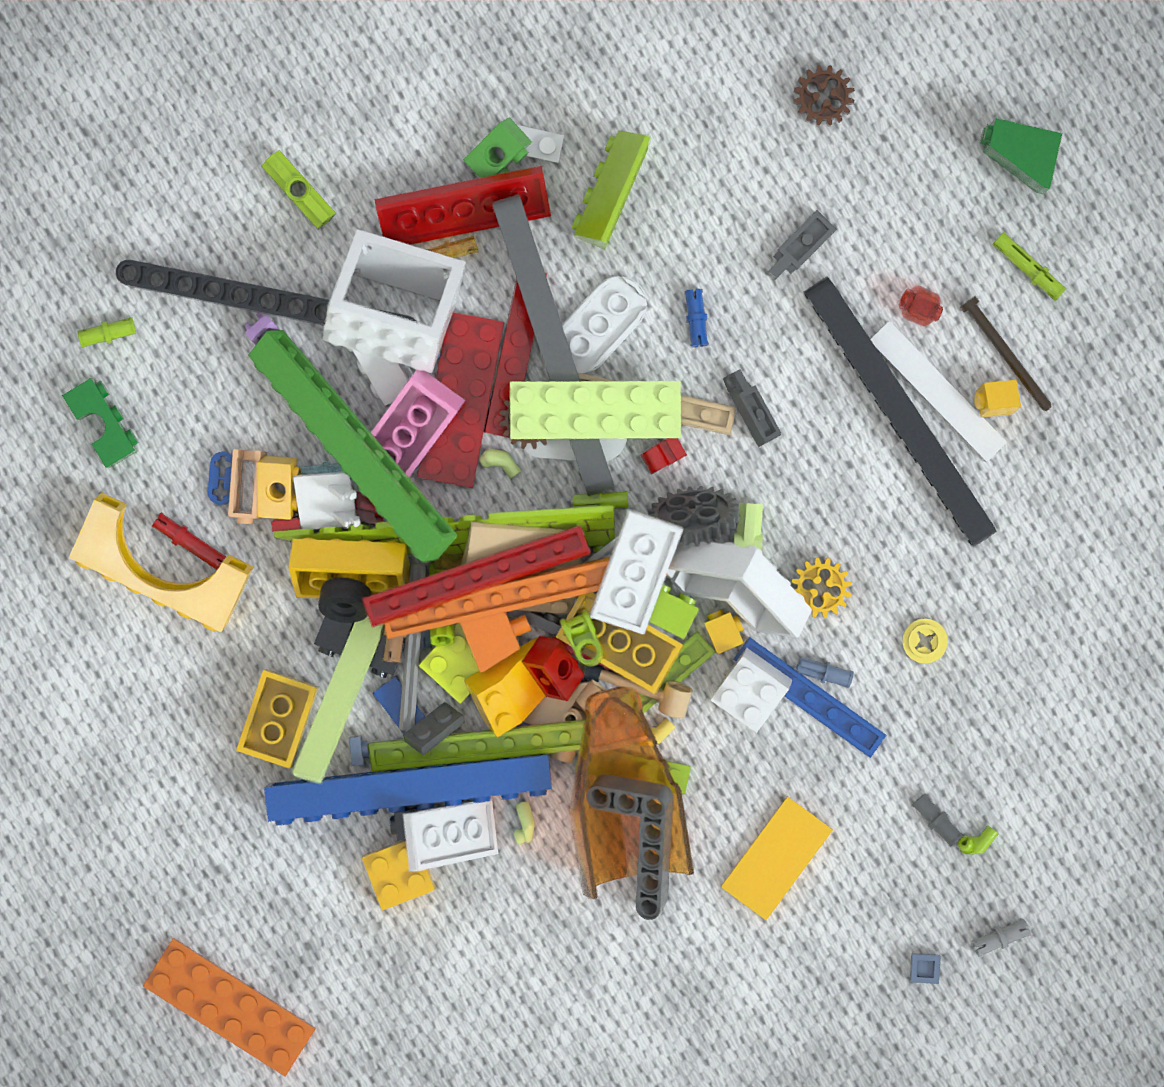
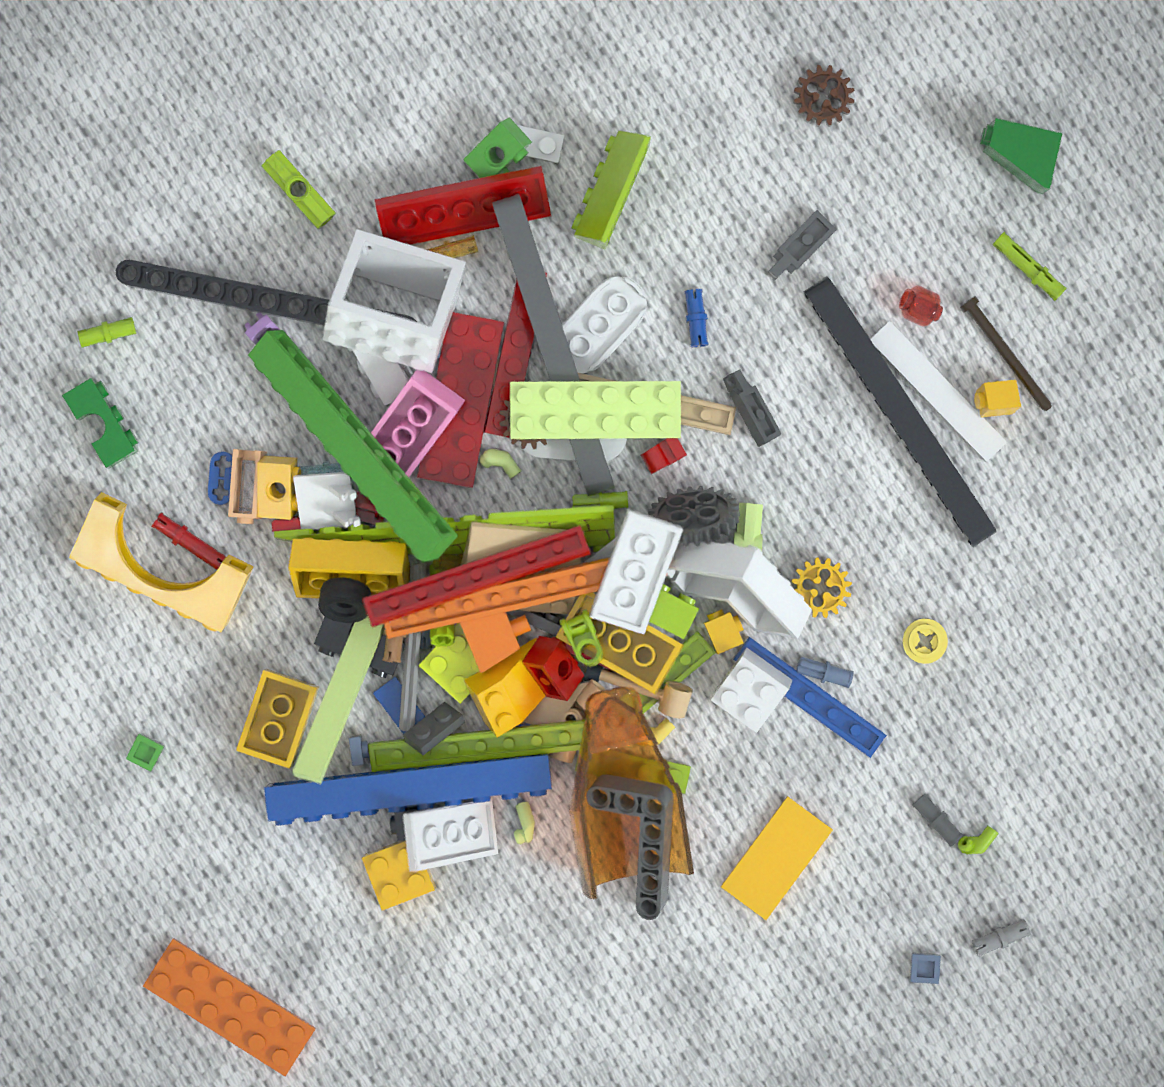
(145, 752): none -> bright green plate

